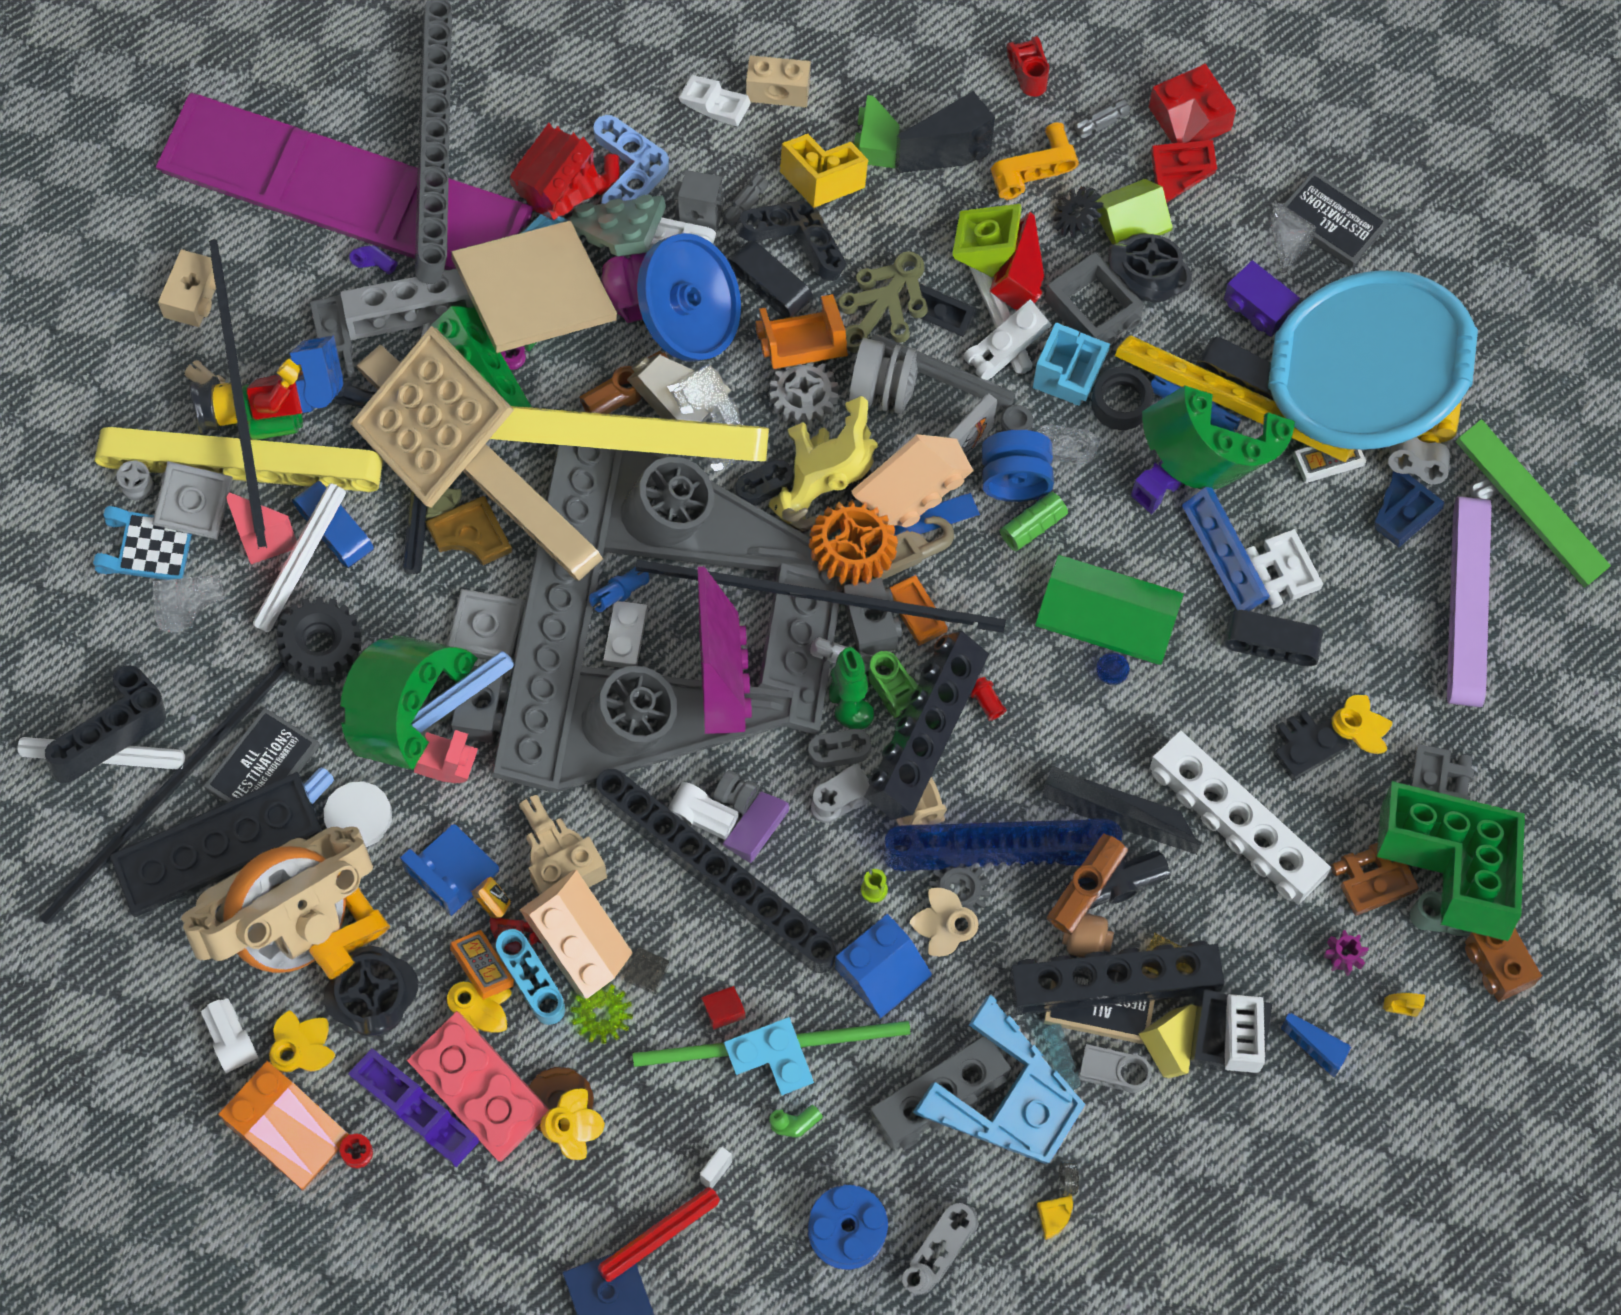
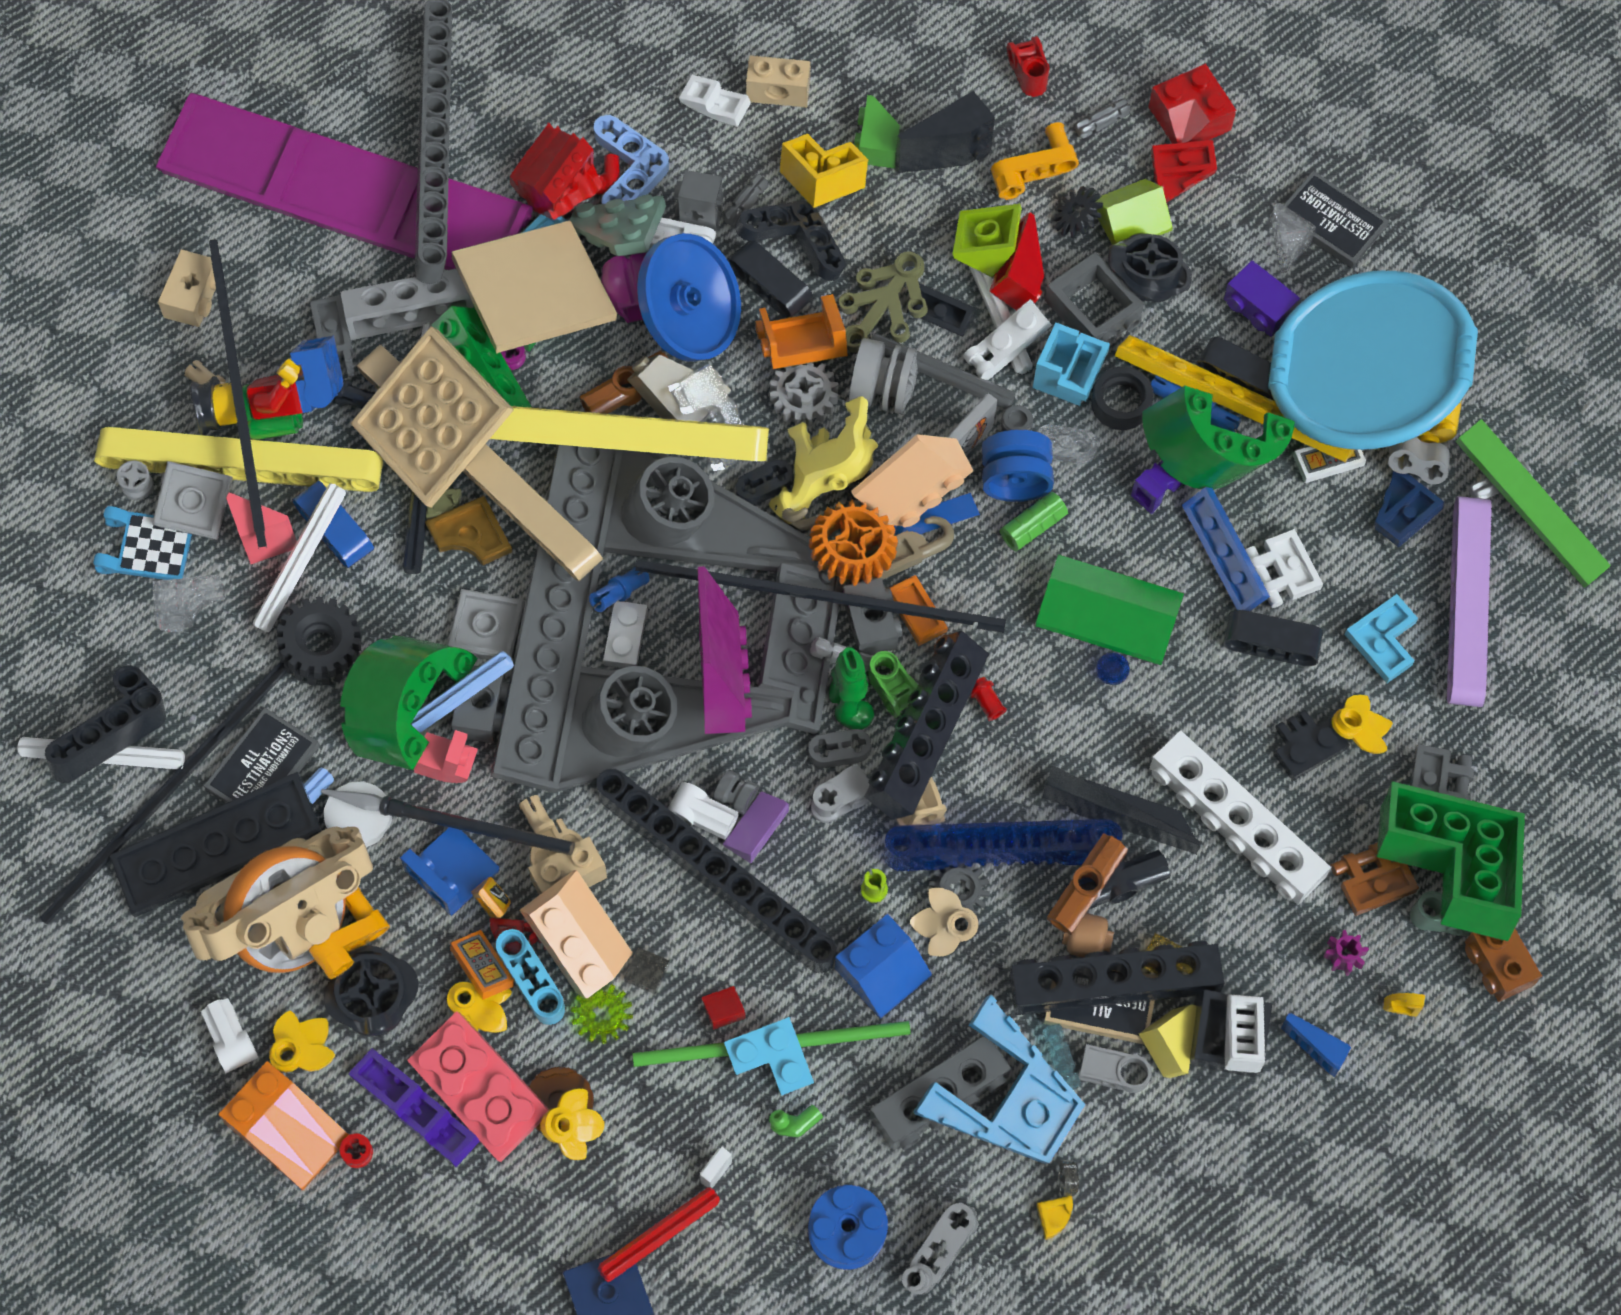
(372, 256): dark purple arm -> none
(401, 809): none -> black piece
(1376, 636): none -> medium azure plate

